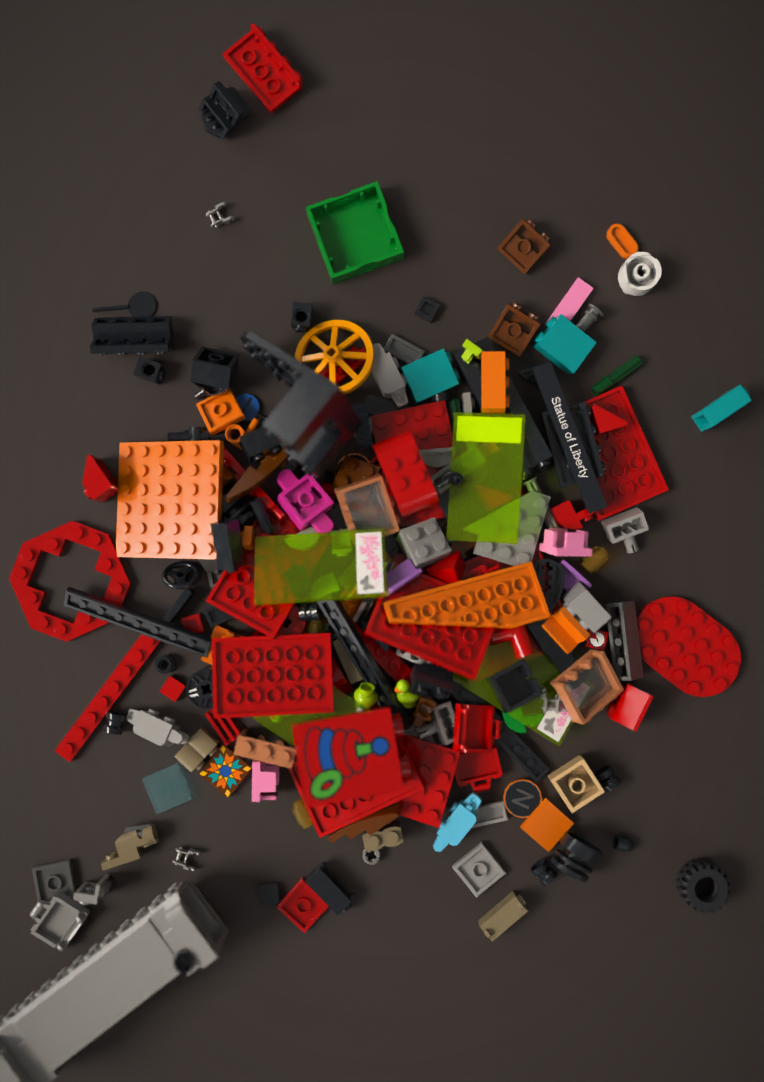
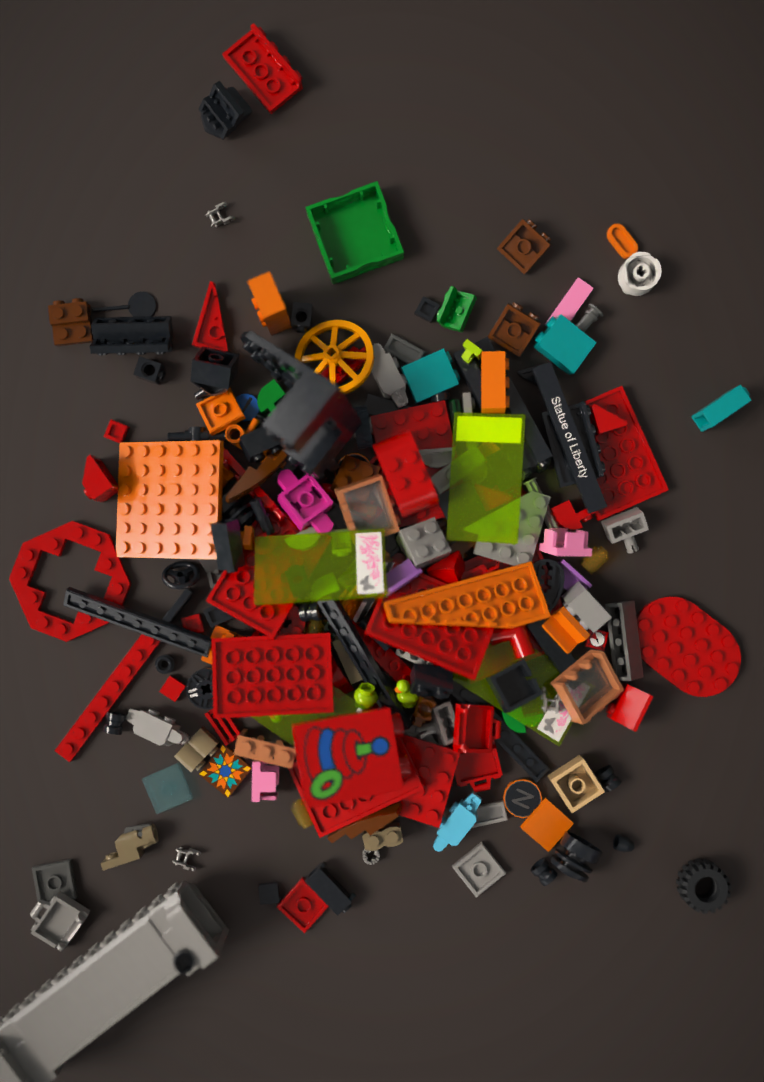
(71, 322): none -> reddish brown plate
(92, 892): light grey bracket -> none
(116, 431): none -> red tile
(210, 326): none -> red wing
(268, 300): none -> orange brick
(270, 397): none -> green brick
(449, 477): black arm -> none
(455, 309): none -> green bracket
(503, 915): dark tan brick -> none
(609, 381): dark green axle -> none

